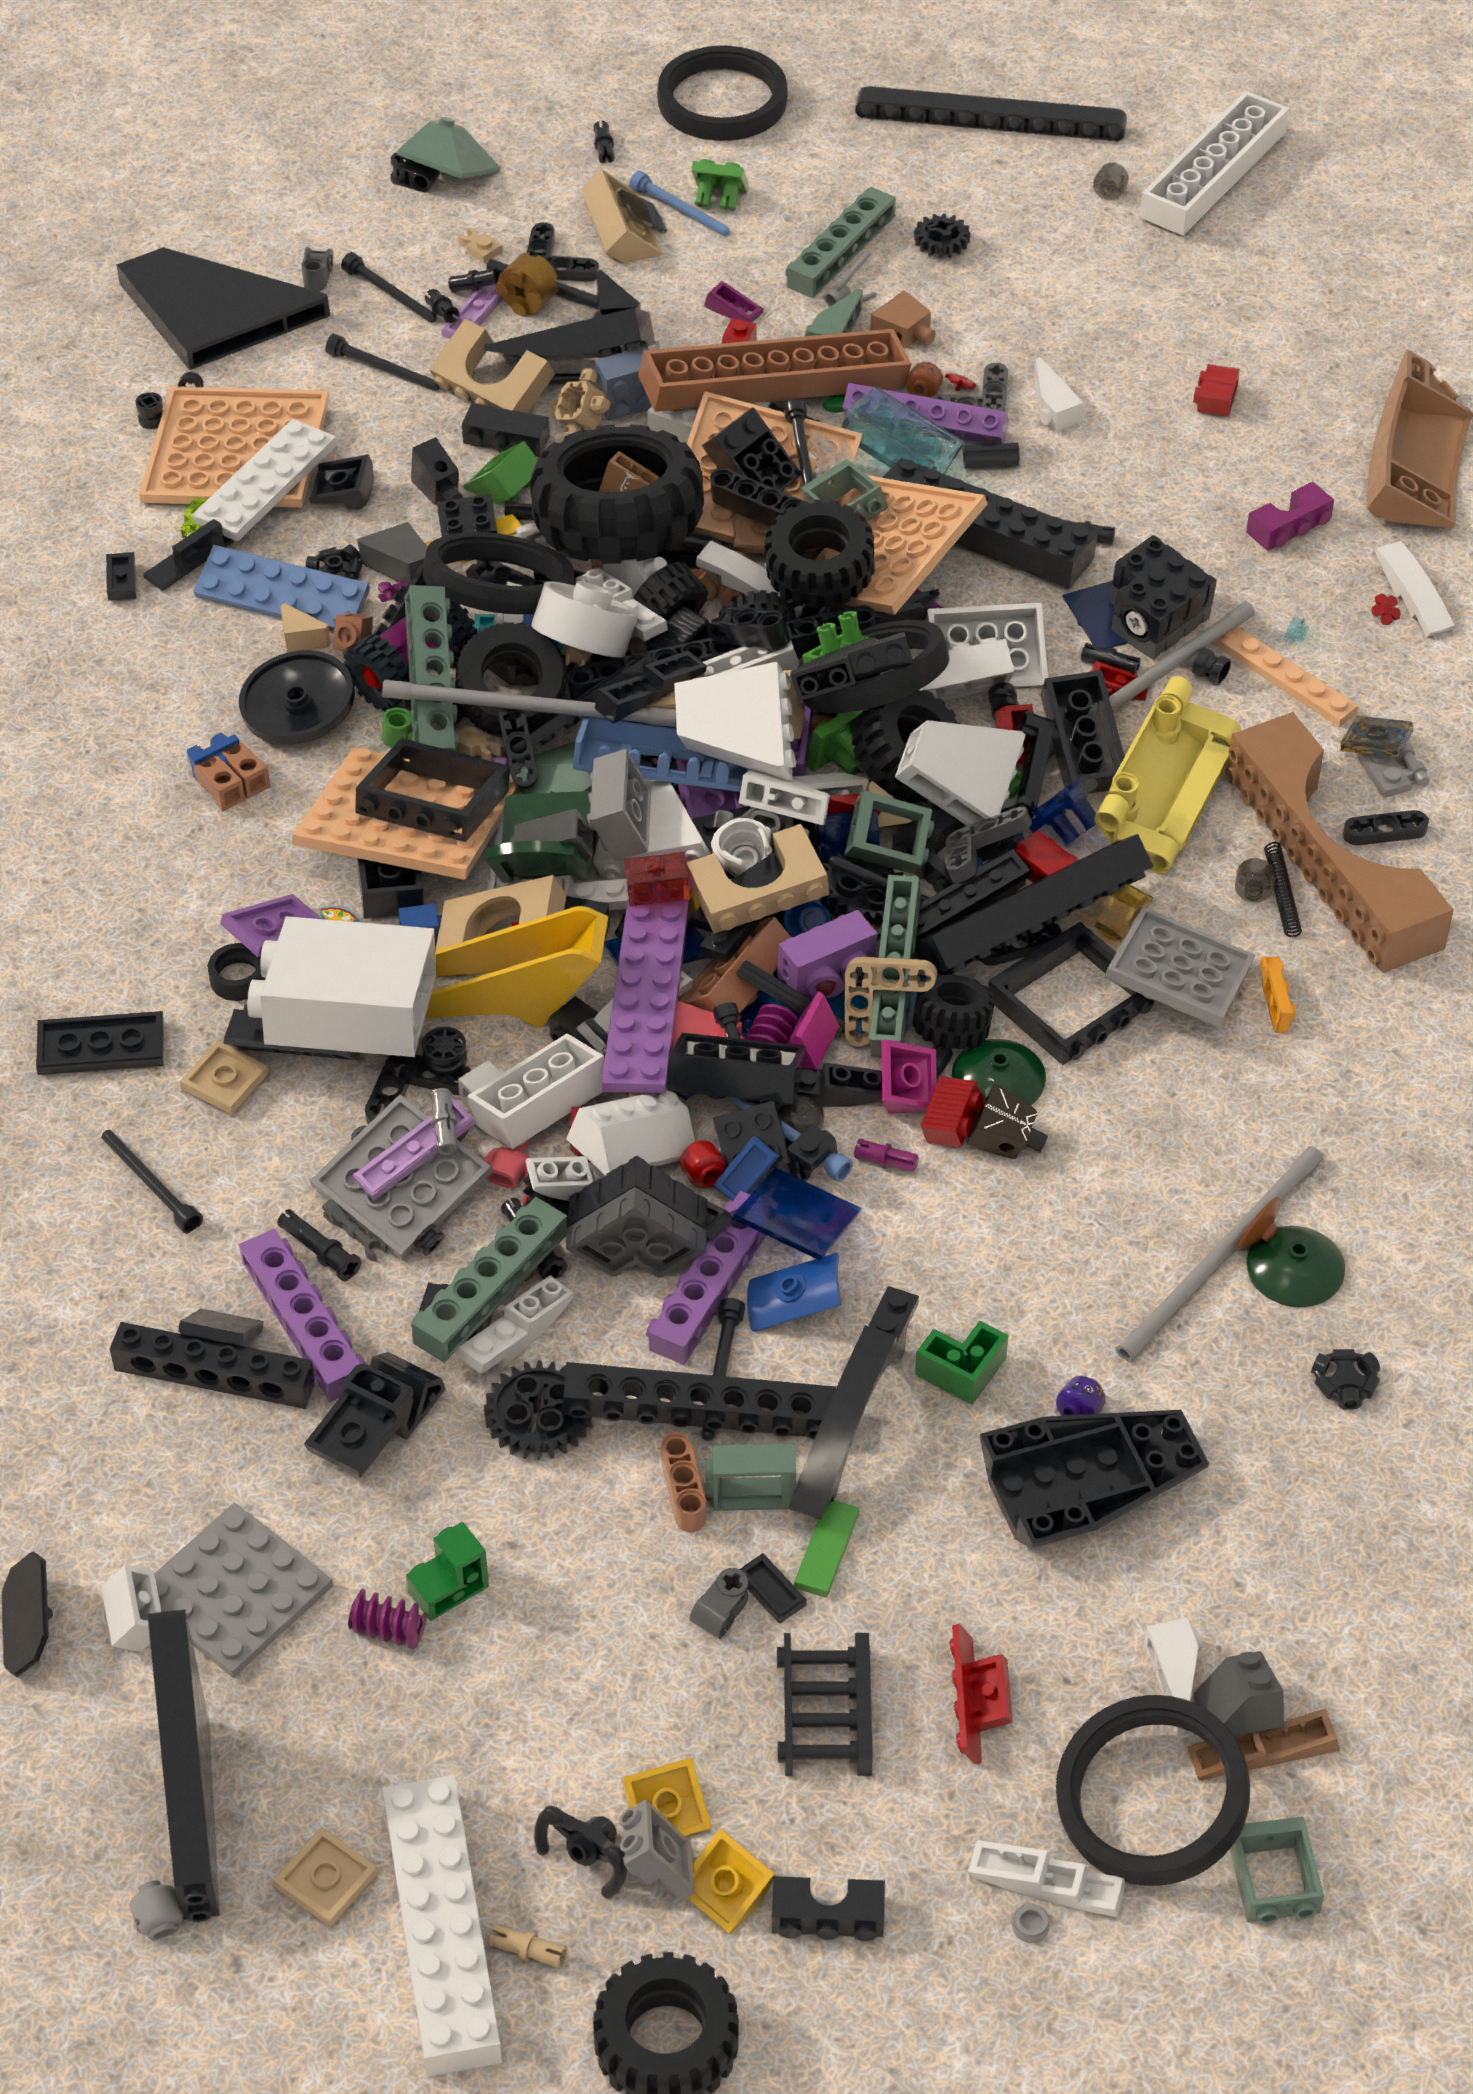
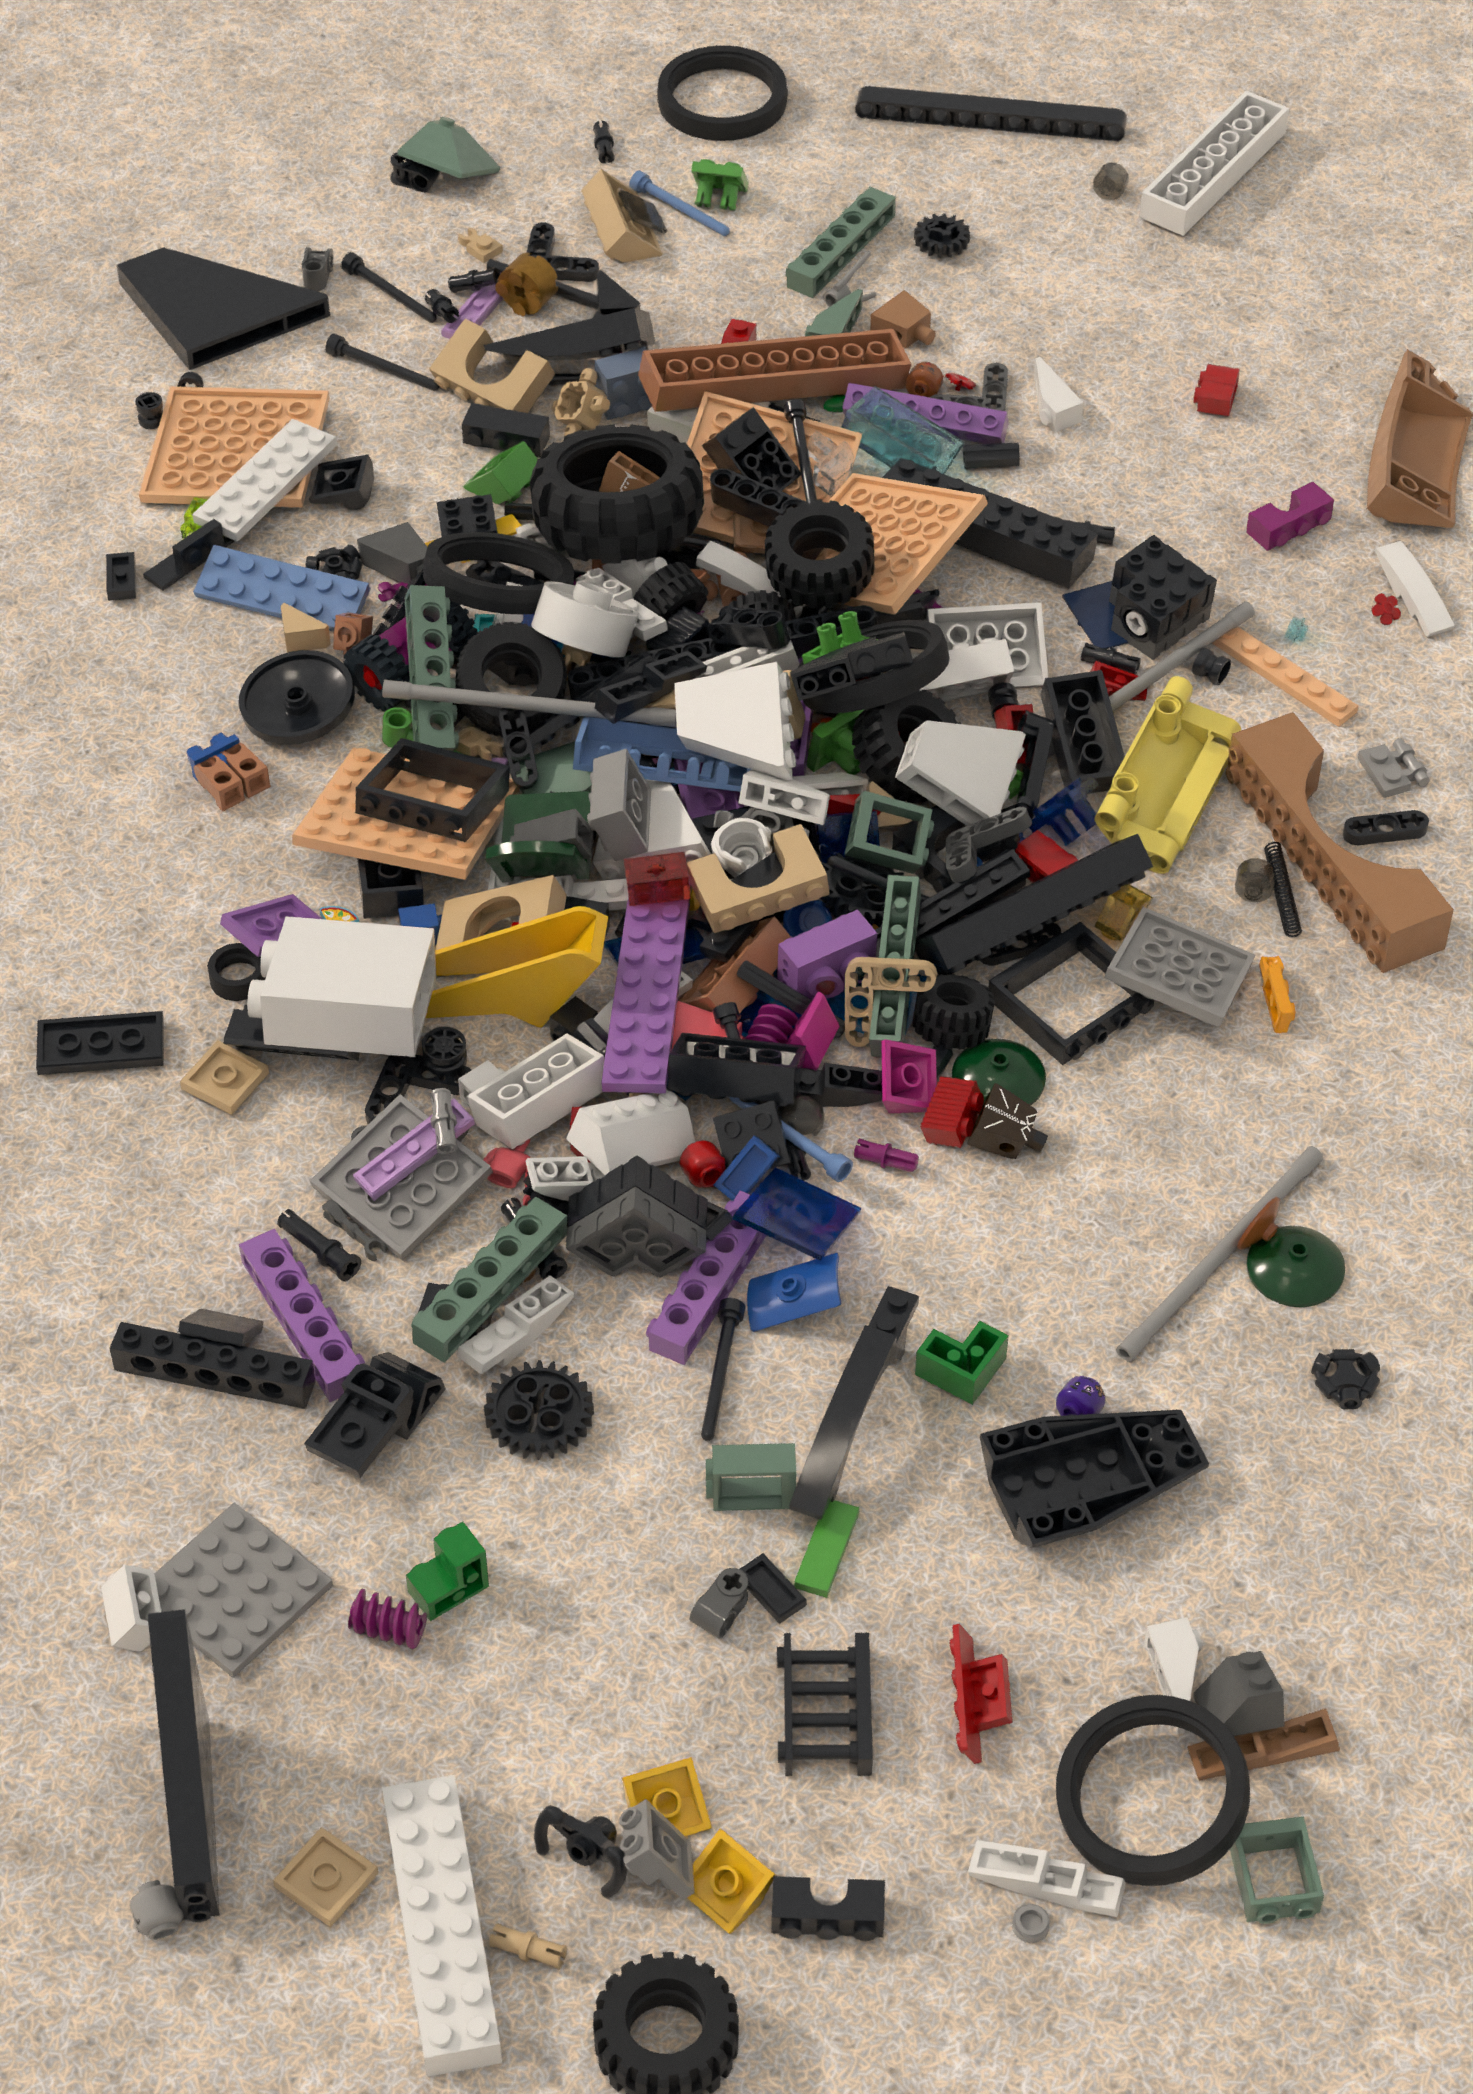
(25, 1614): black shield -> none
(185, 1216): black piece -> none
(428, 1239): black bush -> none
(434, 472): black torso -> none
(683, 1469): nougat beam -> none
(686, 1388): black brick -> none
(720, 301): magenta slope -> none
(812, 1147): black bracket -> none
(844, 478): sand green window -> none
(1377, 736): clear smoke tile -> none

